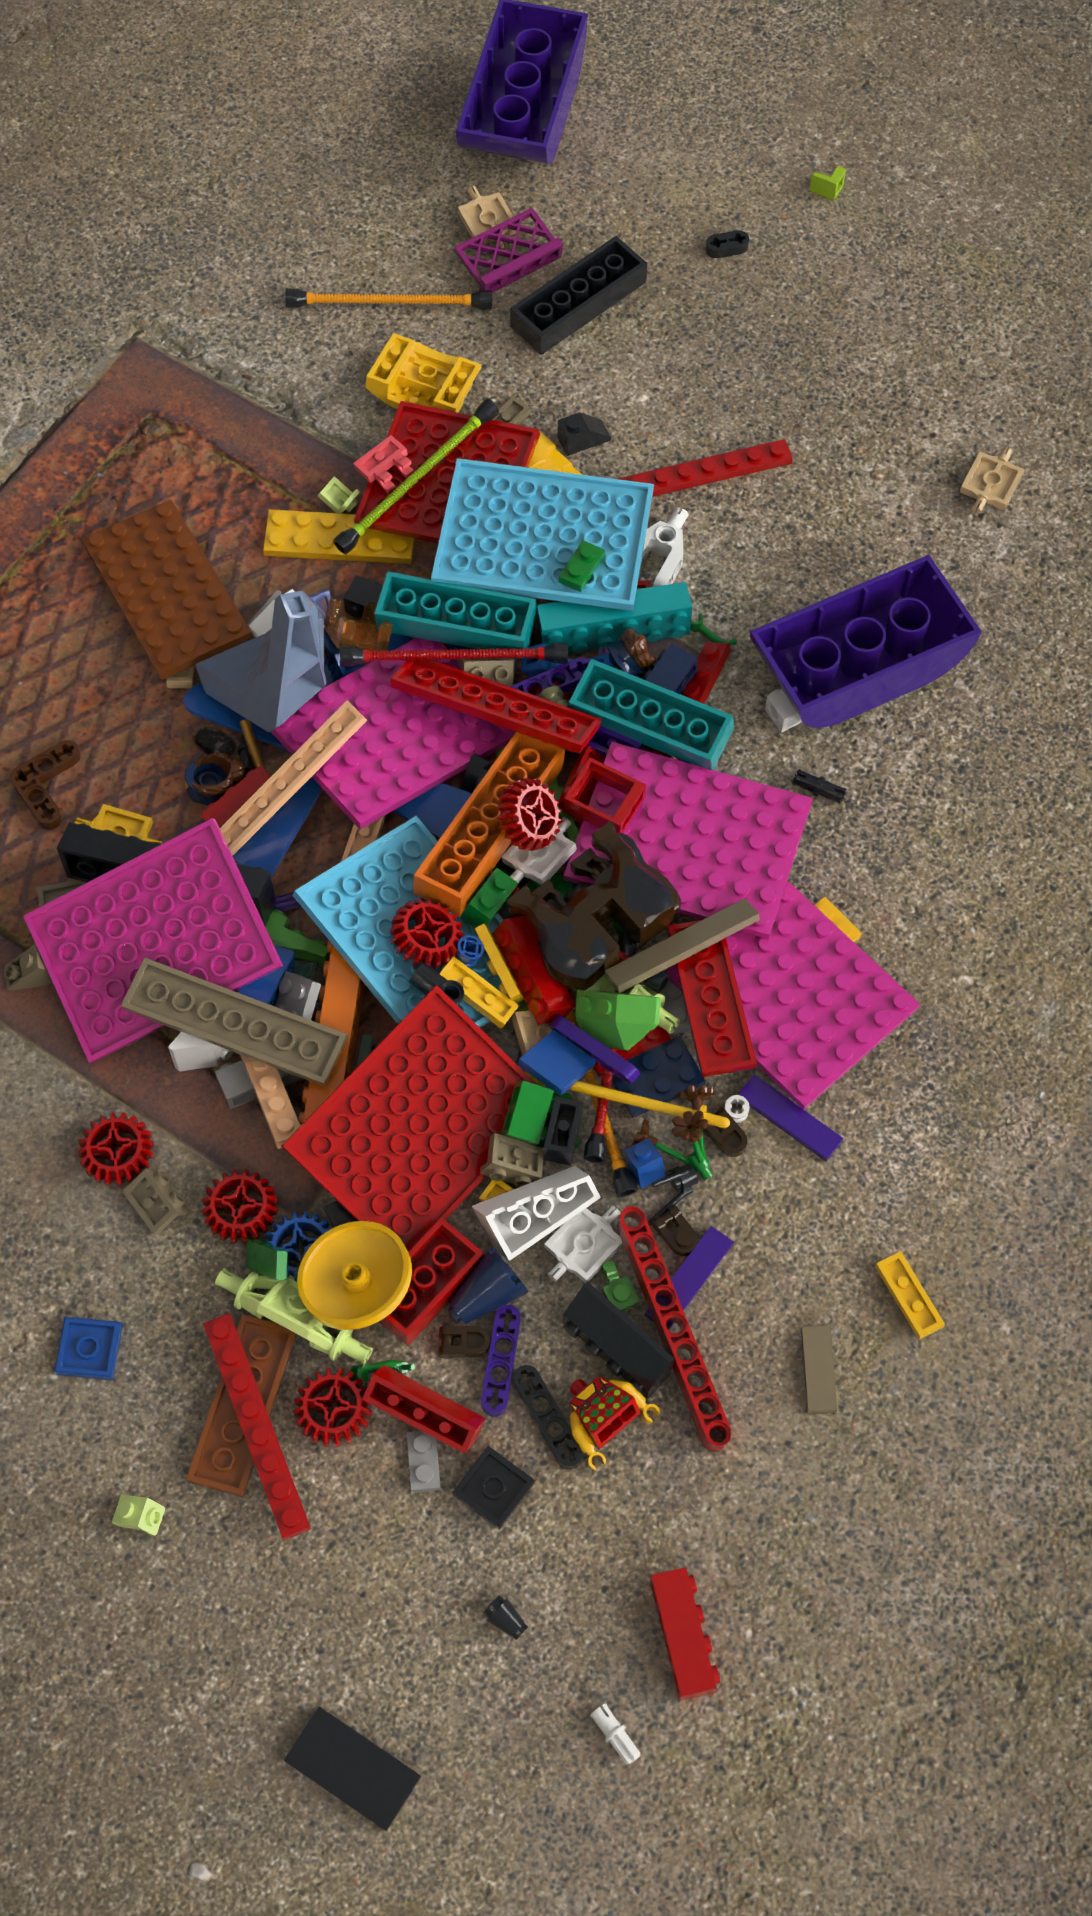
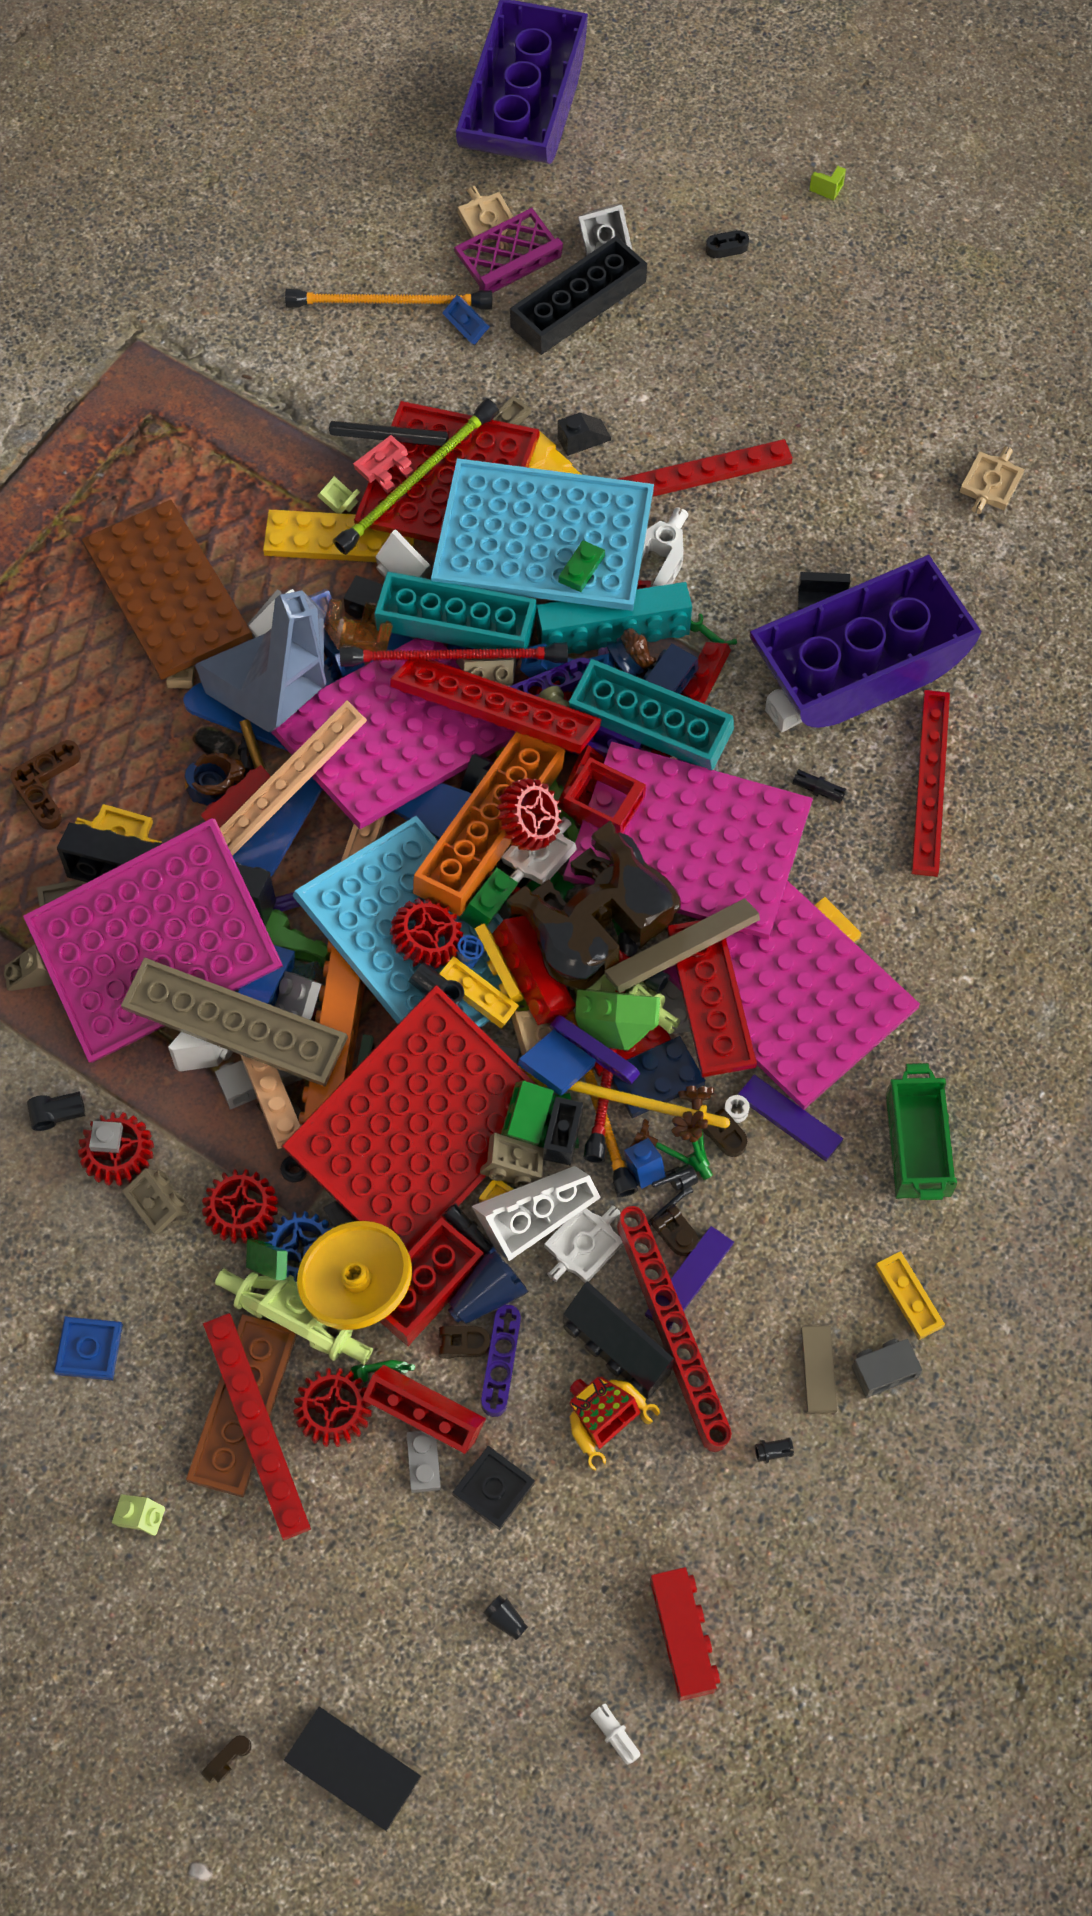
(47, 1111): none -> black piece
(106, 1136): none -> light grey plate
(219, 1766): none -> dark brown plate
(285, 1168): none -> black plate
(381, 432): none -> black axle
(401, 558): none -> white slope
(420, 375): yellow slope -> none
(465, 319): none -> blue plate
(467, 1227): none -> black pin
(544, 1418): black beam -> none
(602, 225): none -> light grey slope
(618, 1291): bright green plate -> none
(773, 1450): none -> black pin
(819, 586): none -> black panel
(886, 1367): none -> dark grey brick
(920, 1135): none -> green container
(930, 783): none -> red plate

